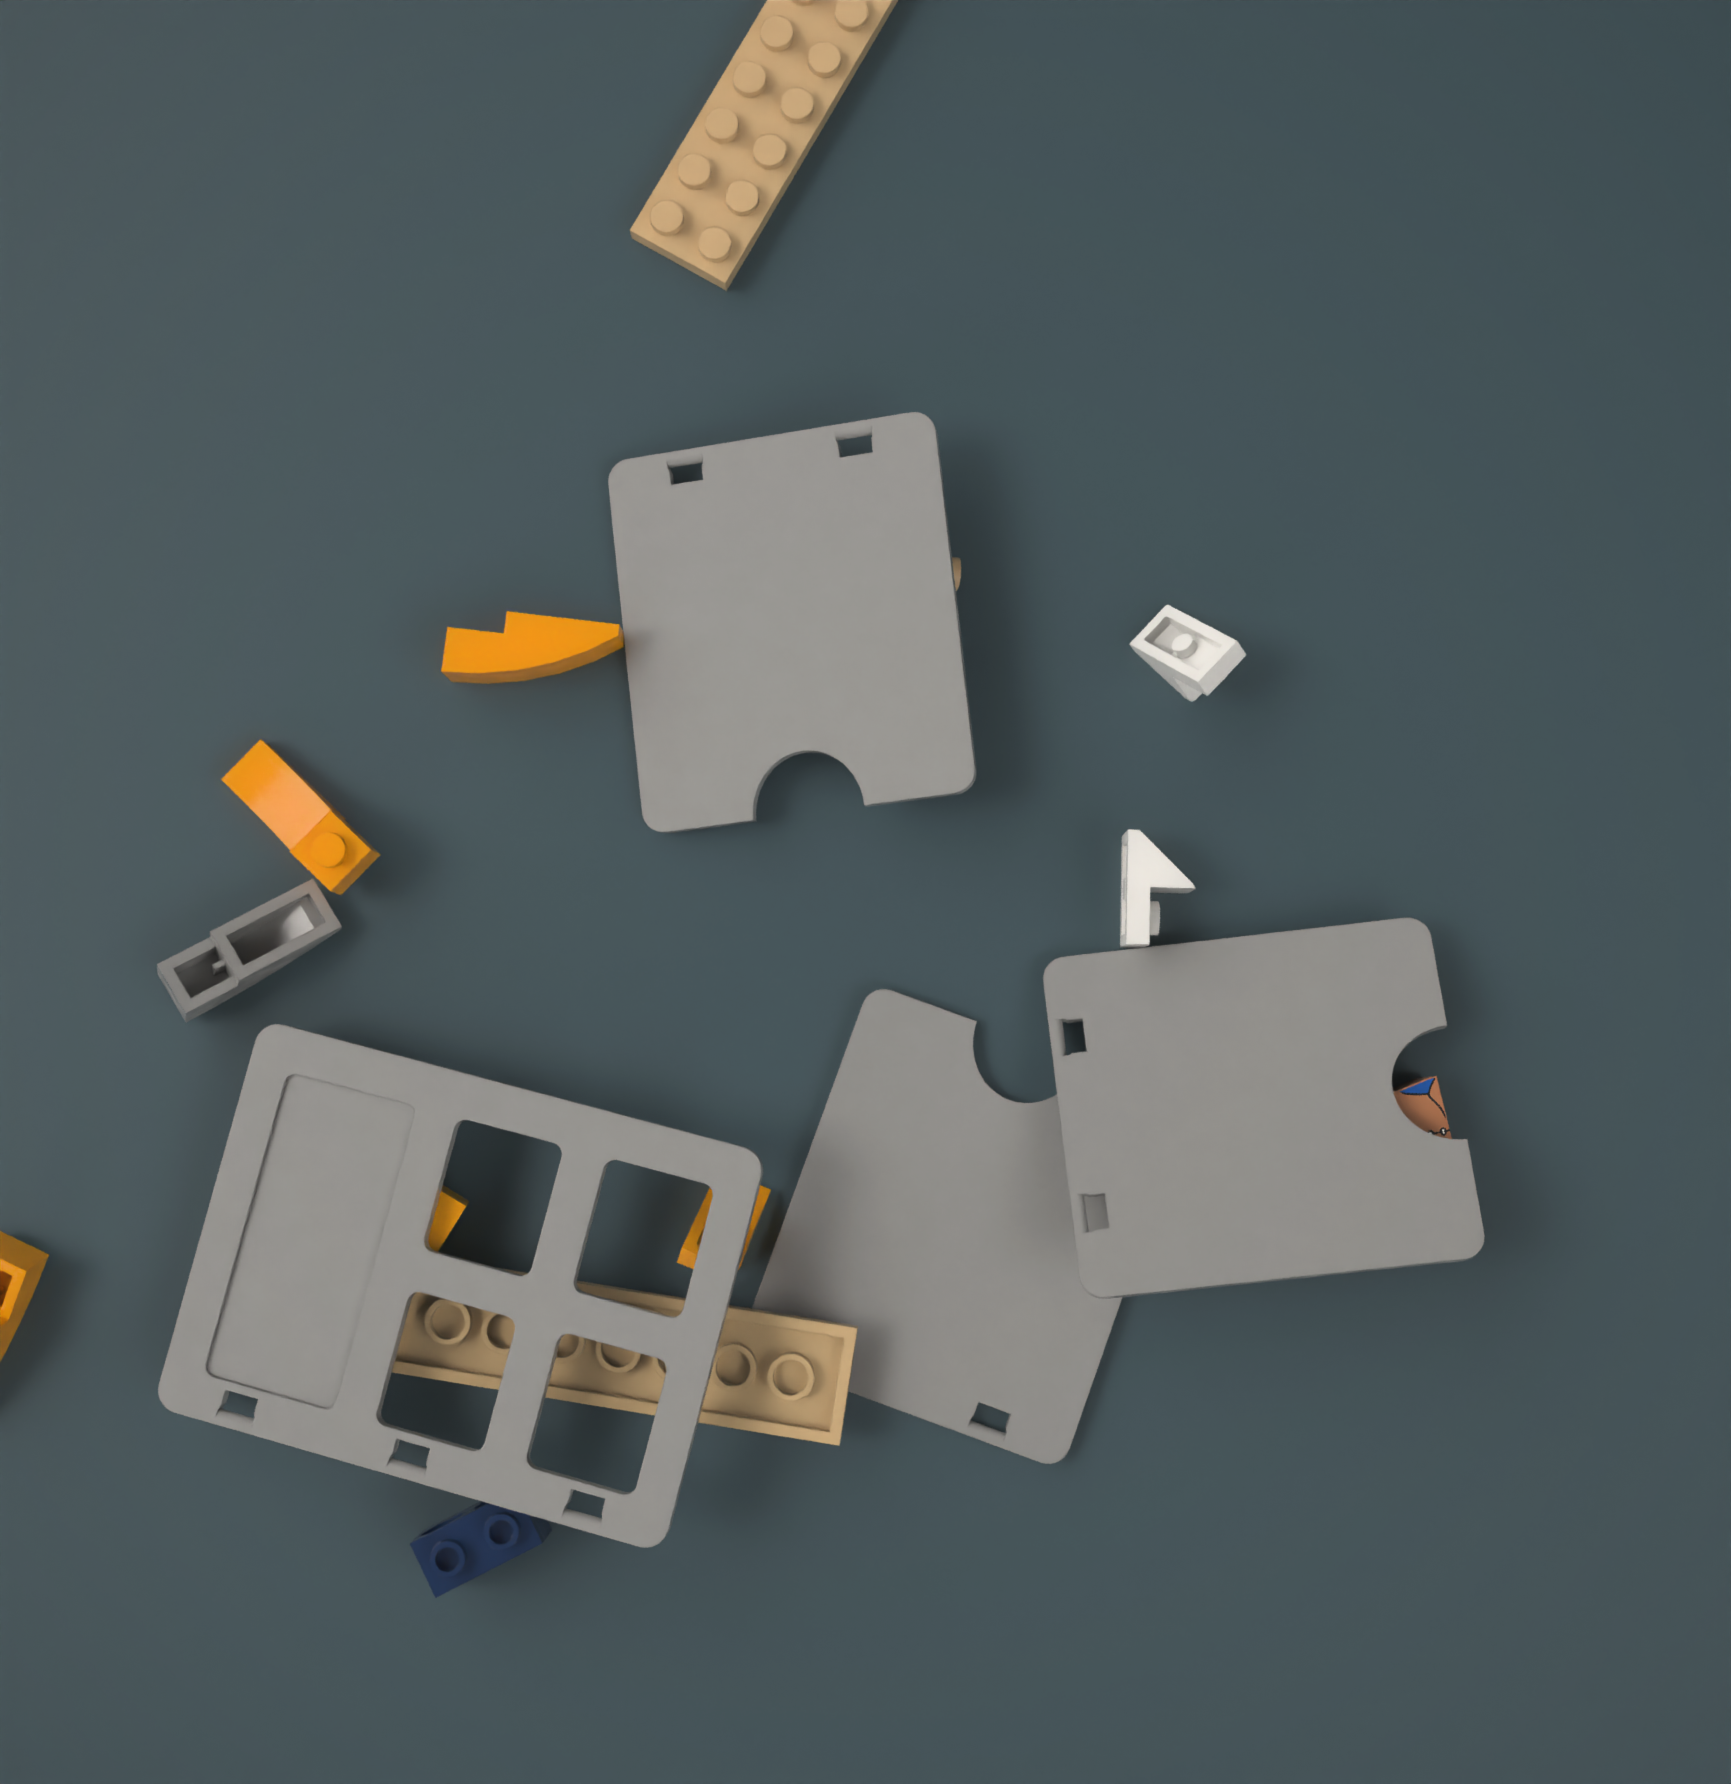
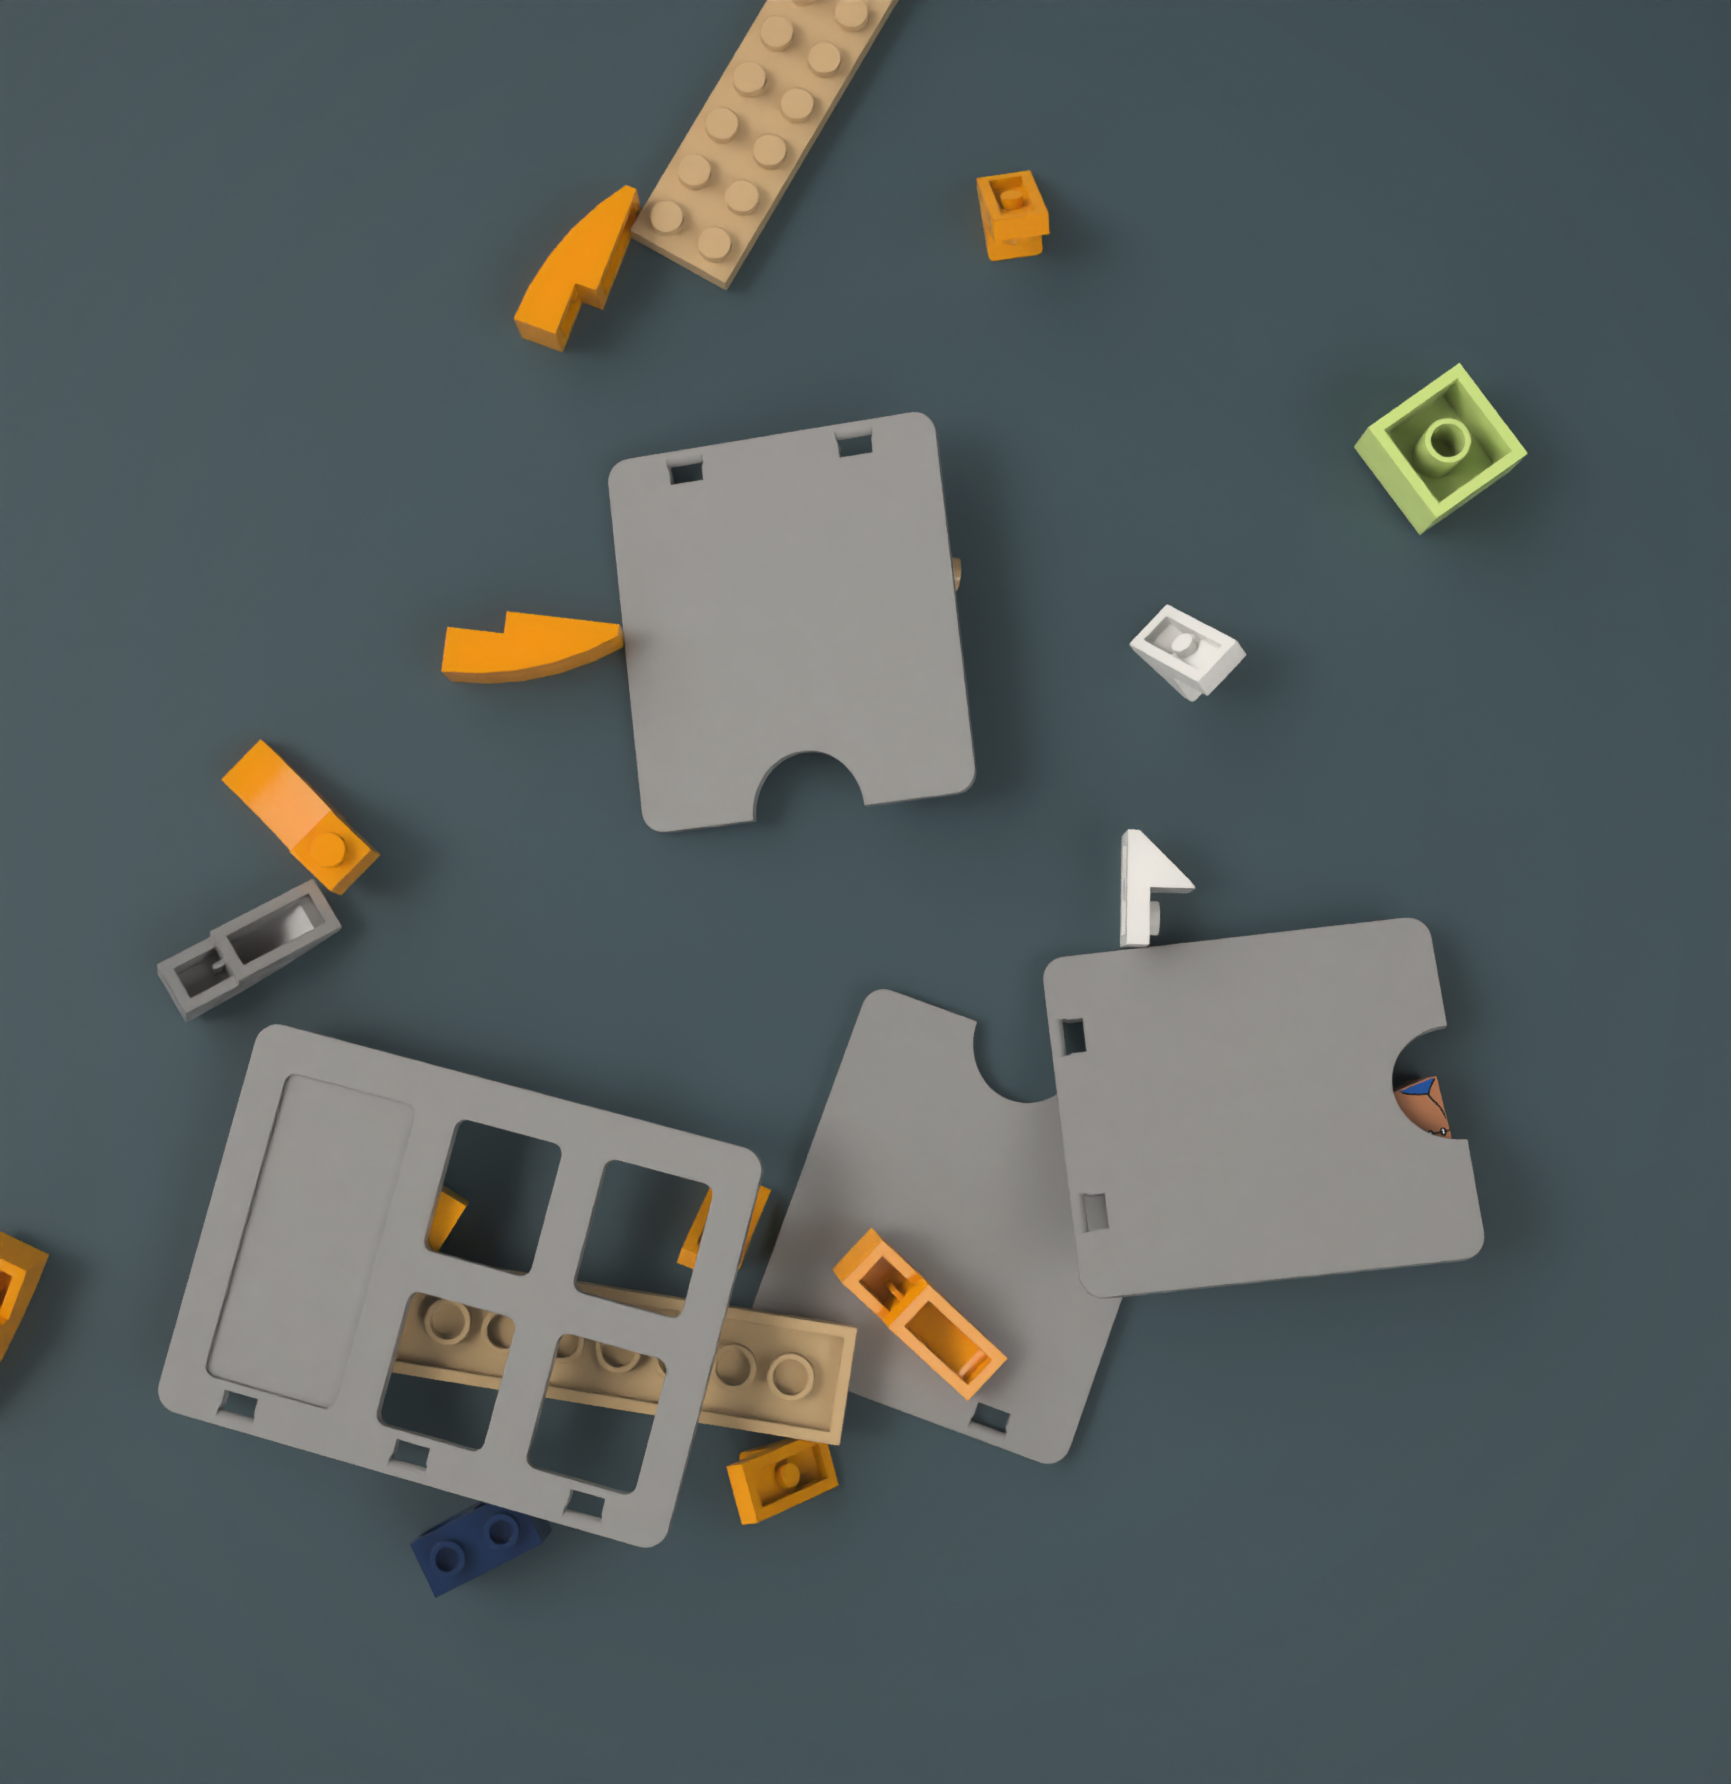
(578, 271): none -> light orange slope
(780, 1477): none -> light orange slope
(919, 1314): none -> light orange slope
(1012, 215): none -> light orange slope
(1440, 449): none -> yellowish green brick

